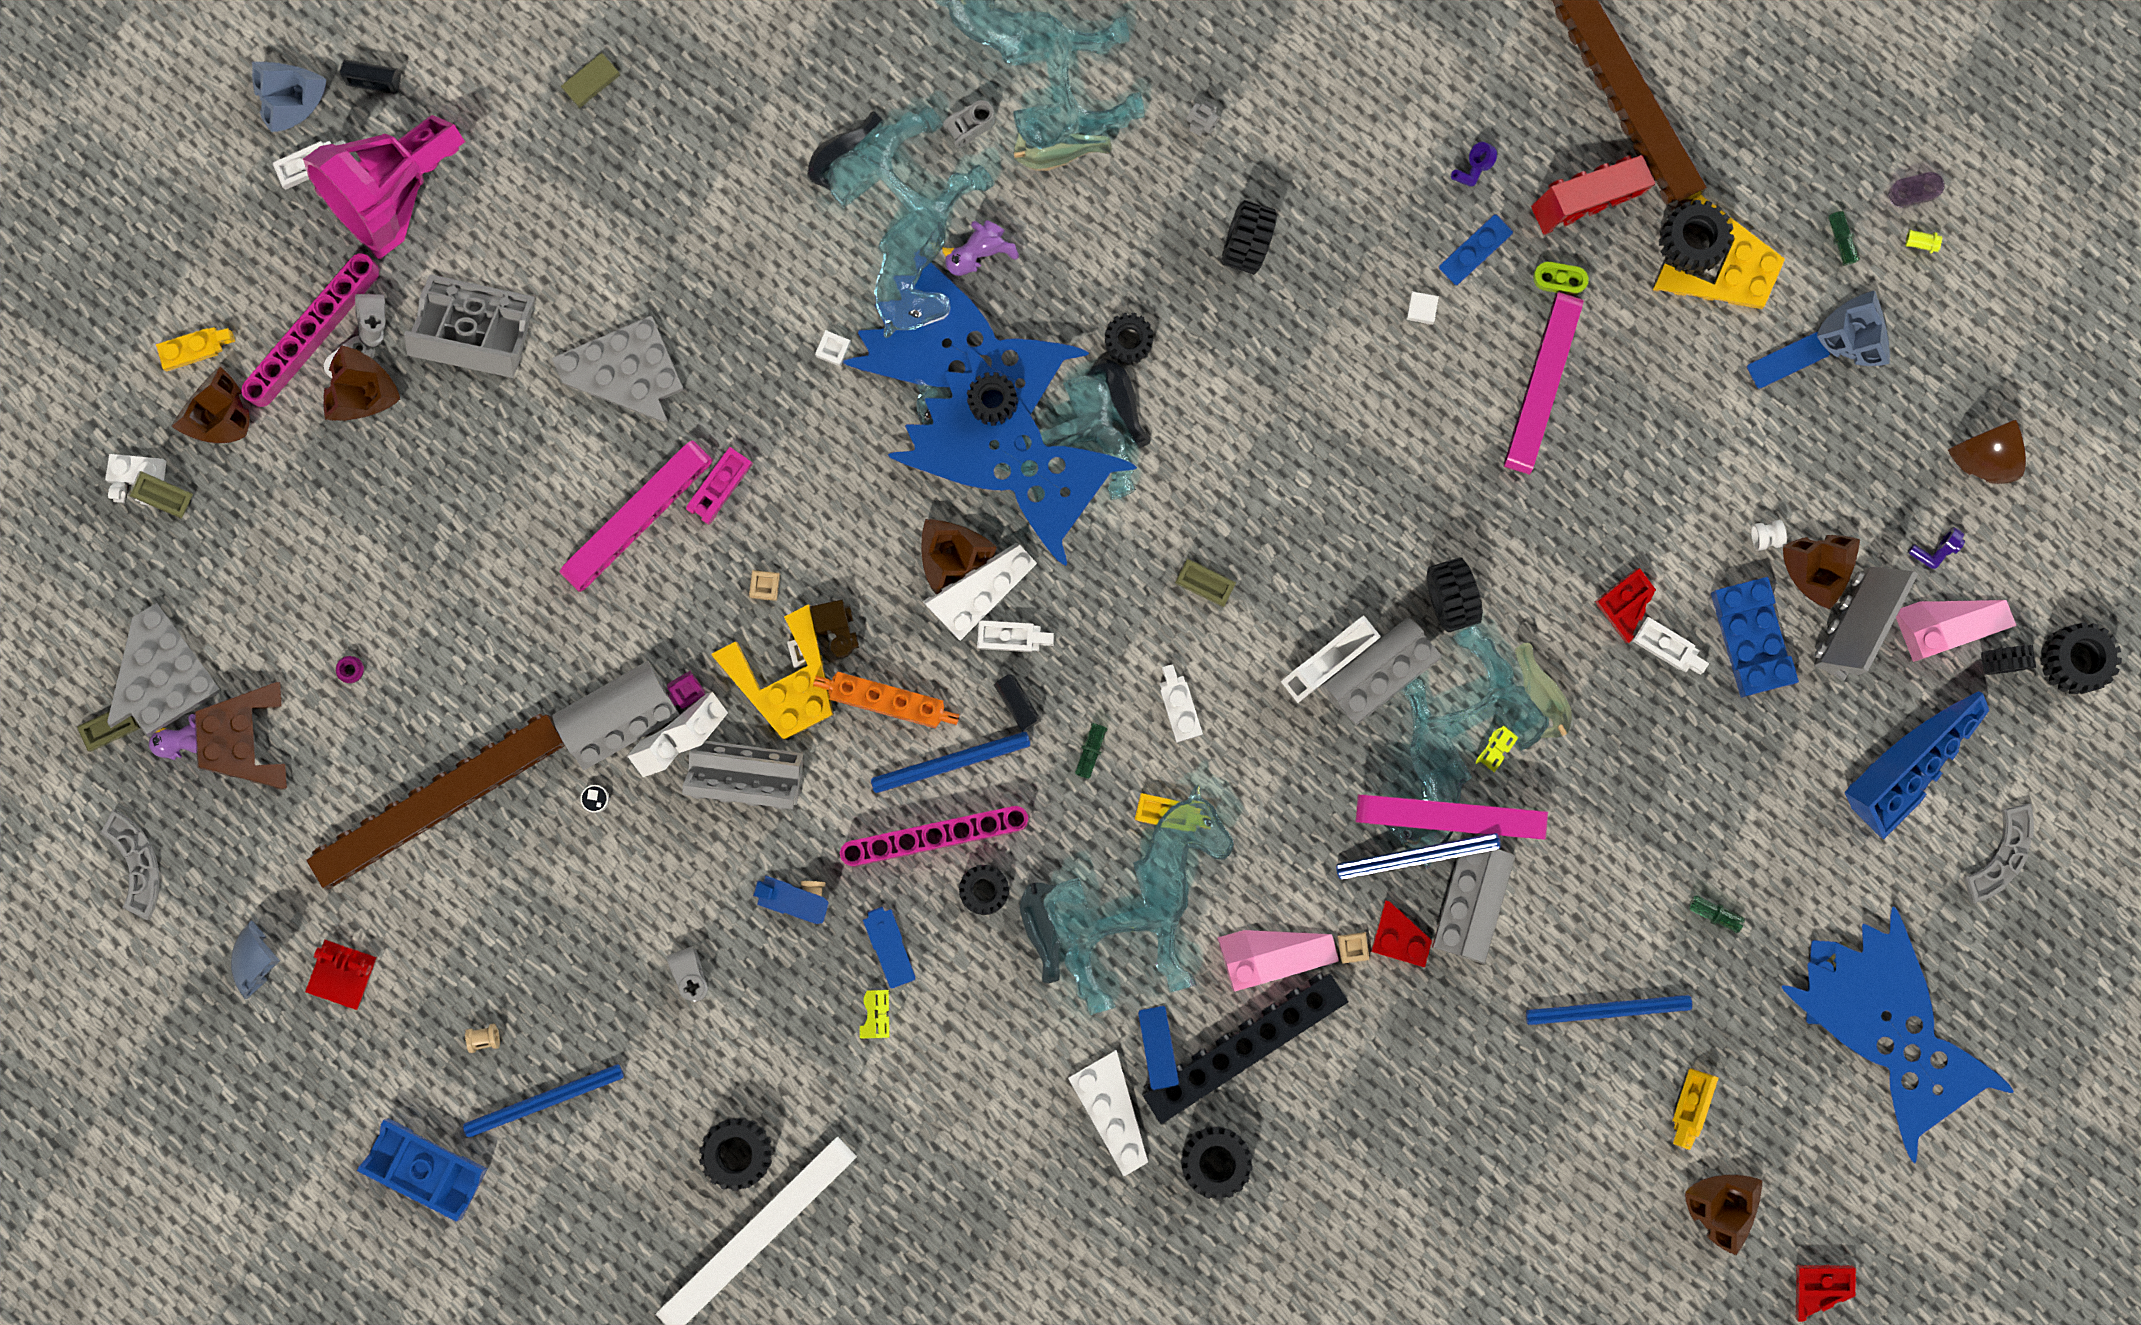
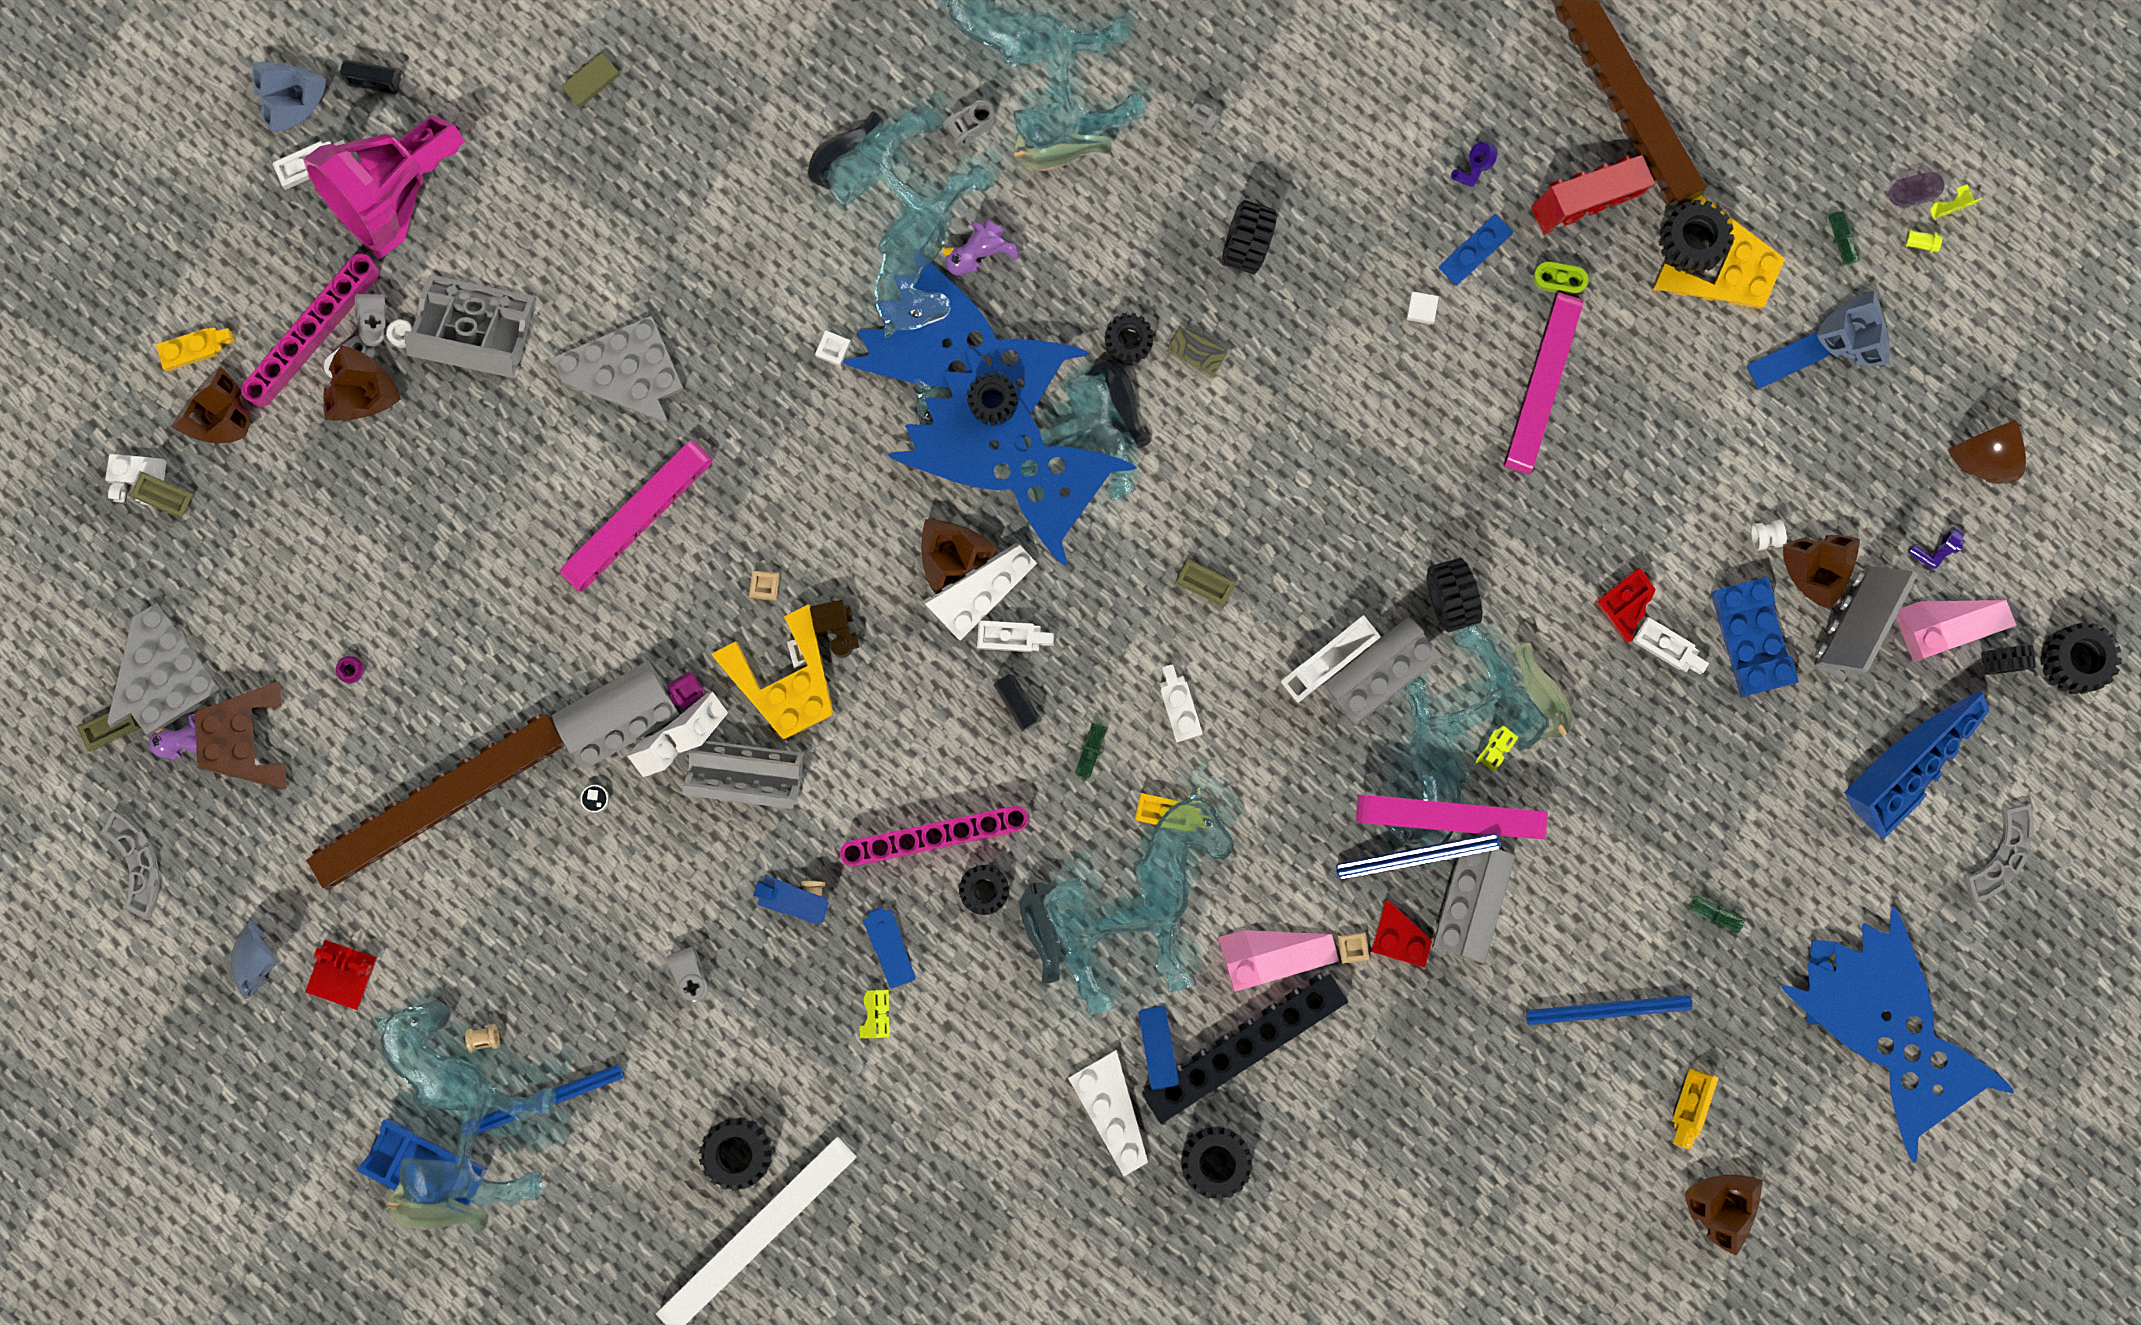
(396, 332): none -> white tile
(456, 1086): none -> clear light blue animal
(719, 485): dark pink plate -> none
(886, 700): orange plate -> none
(950, 762): blue axle -> none
(1197, 351): none -> tile
(1822, 1287): red wing -> none
(1963, 200): none -> neon yellow piece

